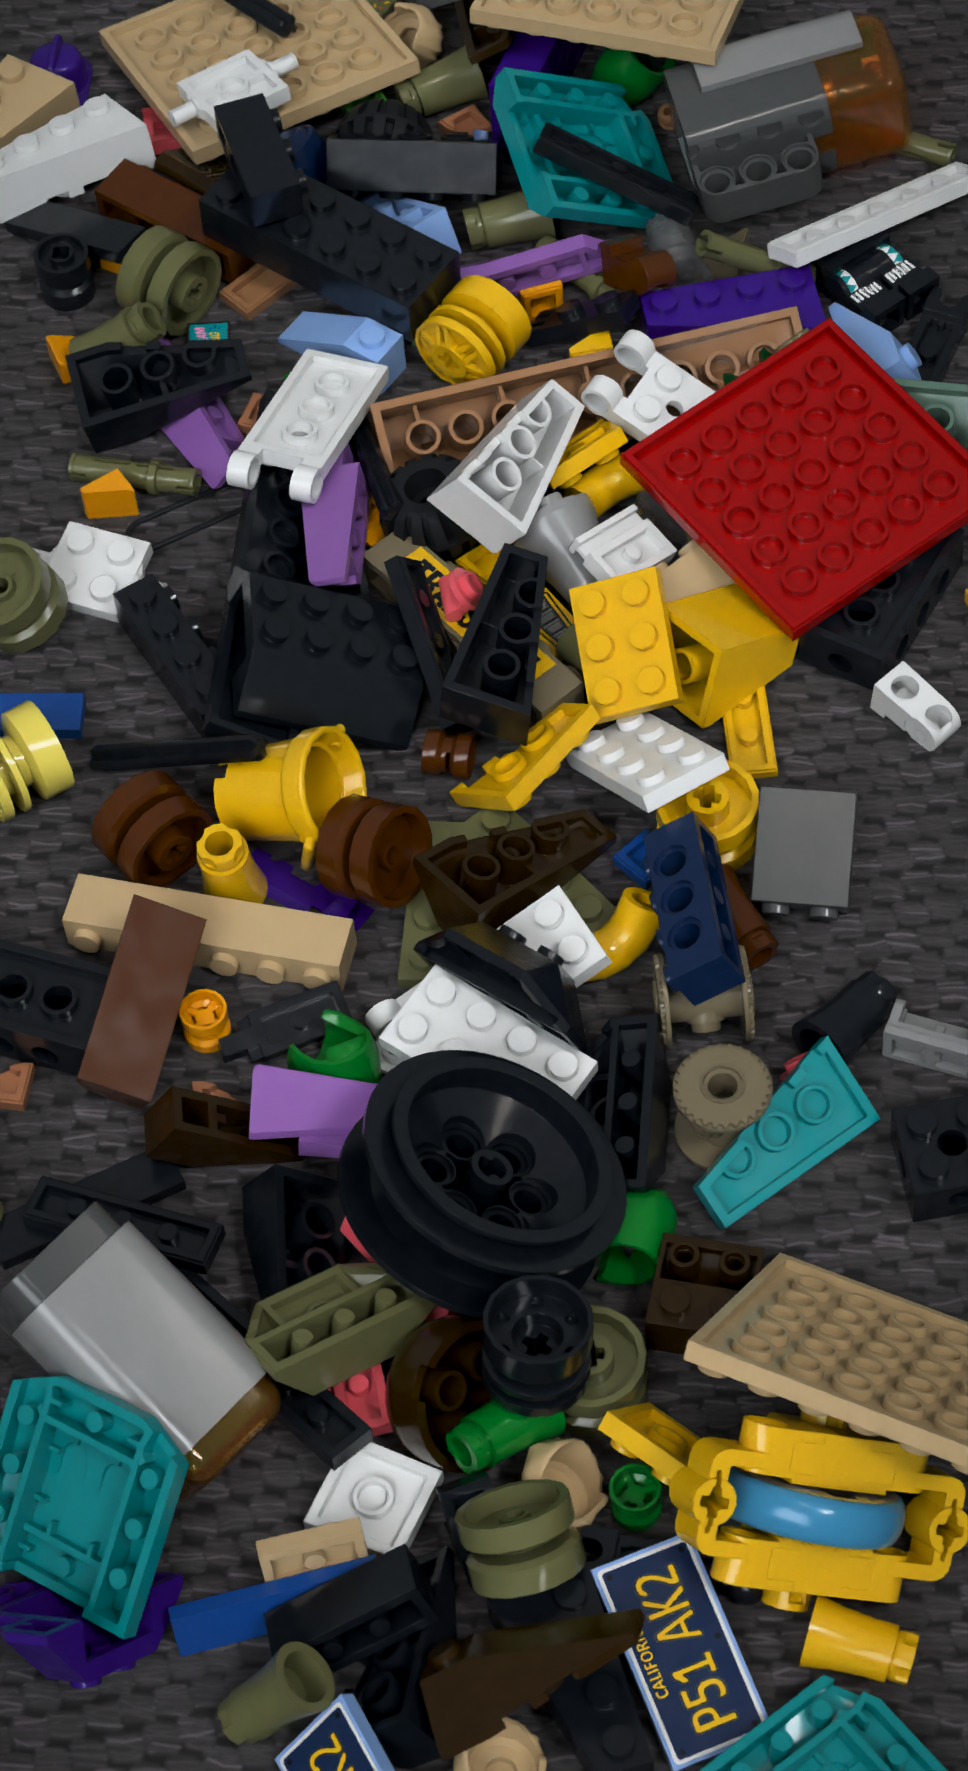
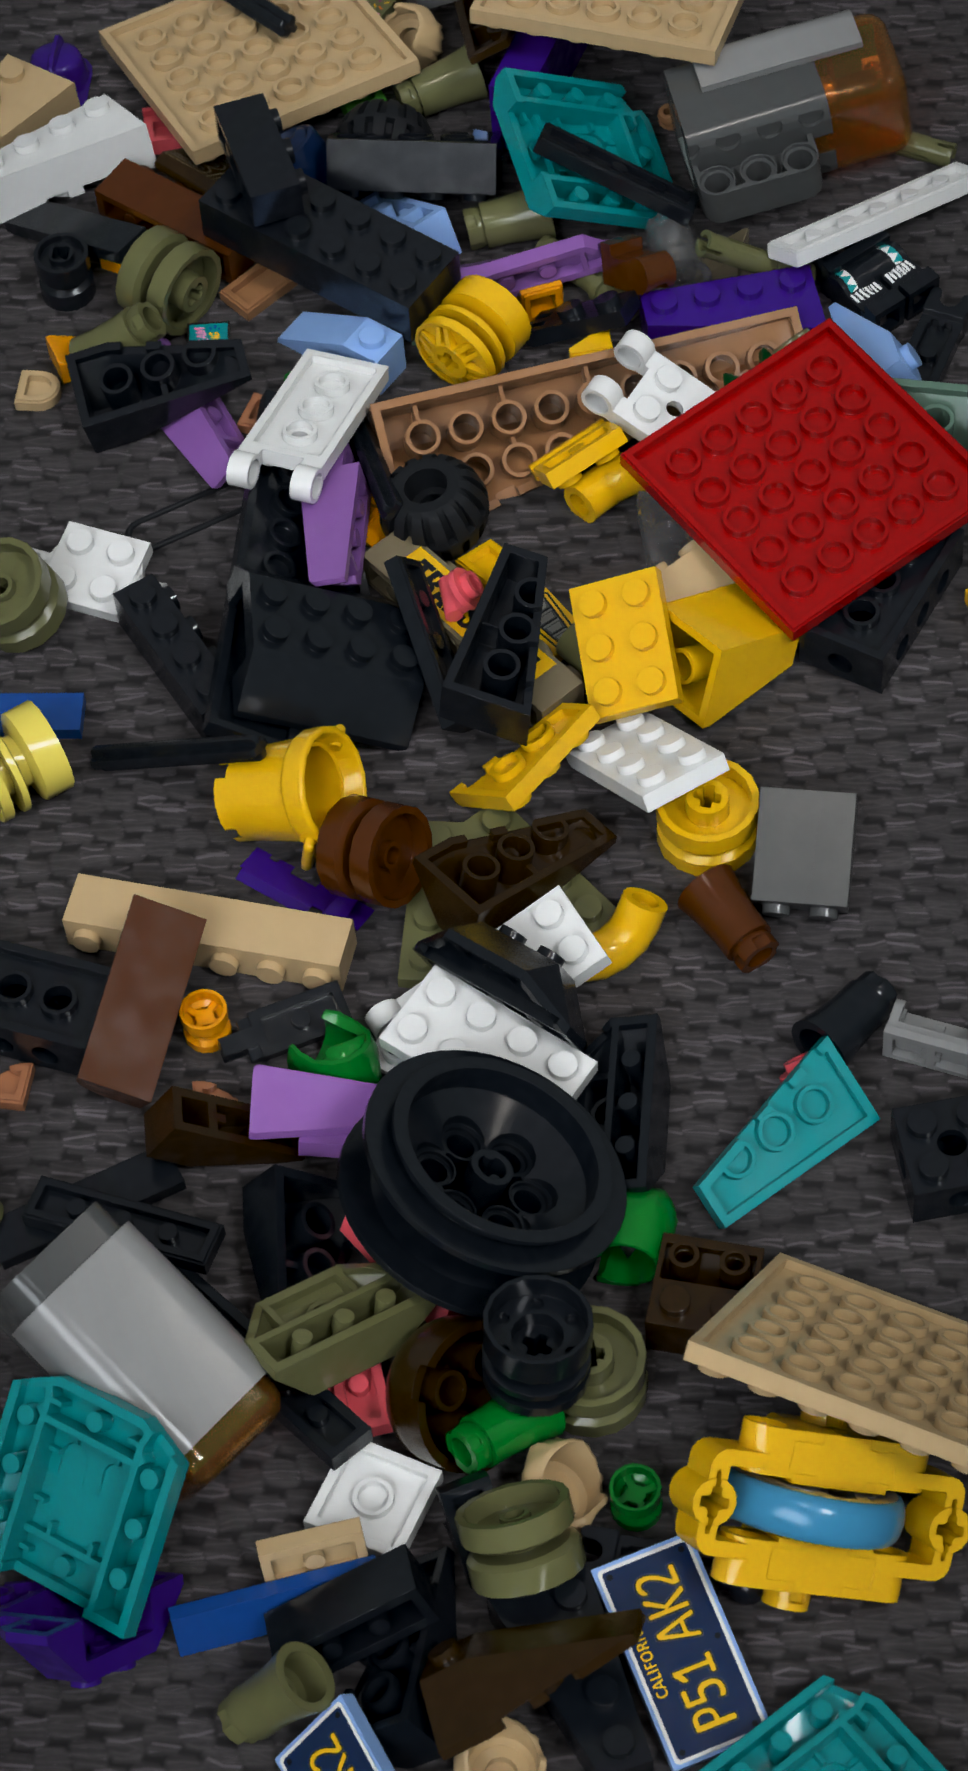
(37, 391): none -> tan tile
(109, 497): light orange slope -> none
(150, 829): reddish brown wheel -> none
(152, 476): olive pin -> none
(229, 866): yellow plant -> none
(232, 80): white plate -> none
(448, 754): reddish brown wheel -> none
(465, 121): nougat tile -> none
(508, 472): white wedge -> none
(552, 534): light grey cone -> none
(622, 545): white plate -> none
(630, 860): blue tile -> none
(632, 72): green piece -> none
(650, 1435): yellow plate -> none
(692, 909): dark blue brick -> none
(706, 1016): dark tan hose -> none
(717, 1097): dark tan hose -> none
(750, 736): yellow tile -> none
(857, 1644): yellow plant -> none
(915, 707): white leg -> none

